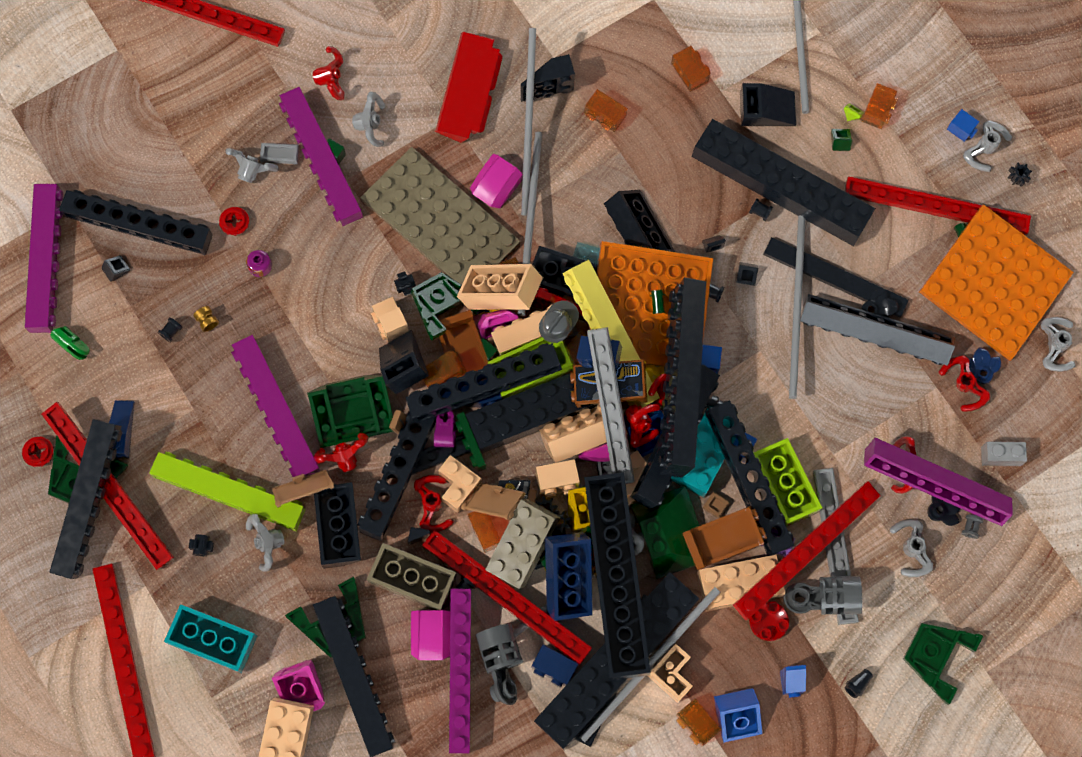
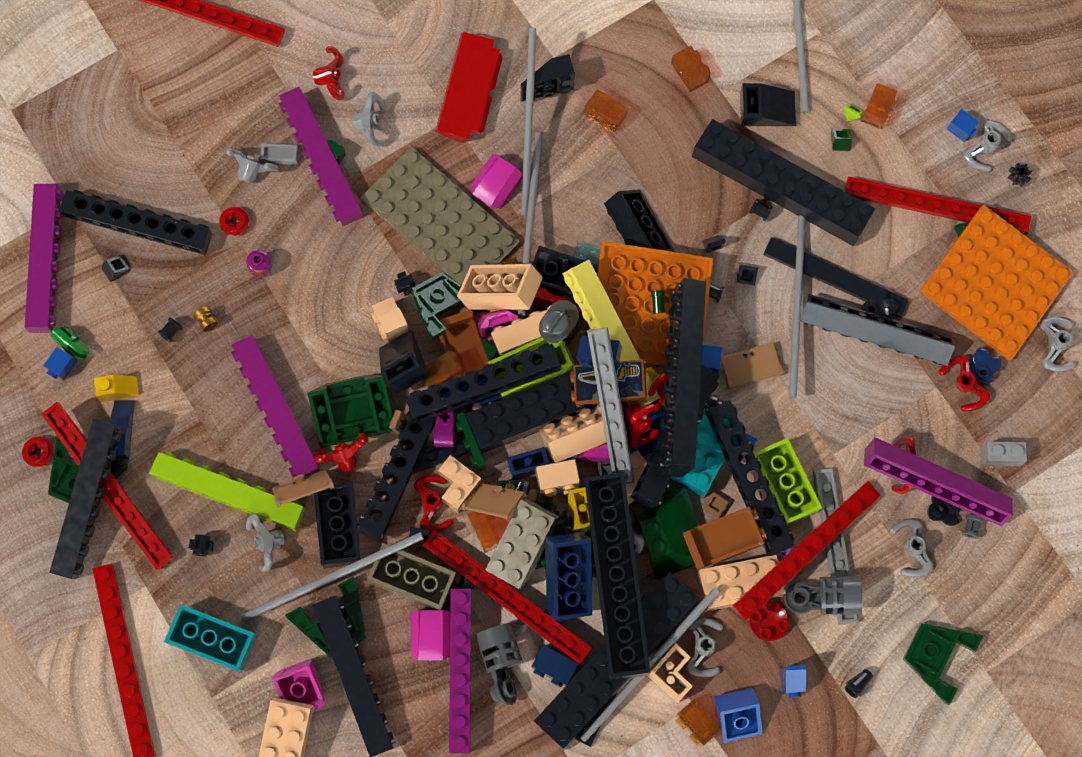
(59, 364): none -> blue brick
(116, 387): none -> yellow slope
(332, 576): none -> light grey piece
(526, 463): none -> dark blue brick
(703, 647): none -> light grey piece
(745, 368): none -> medium nougat door

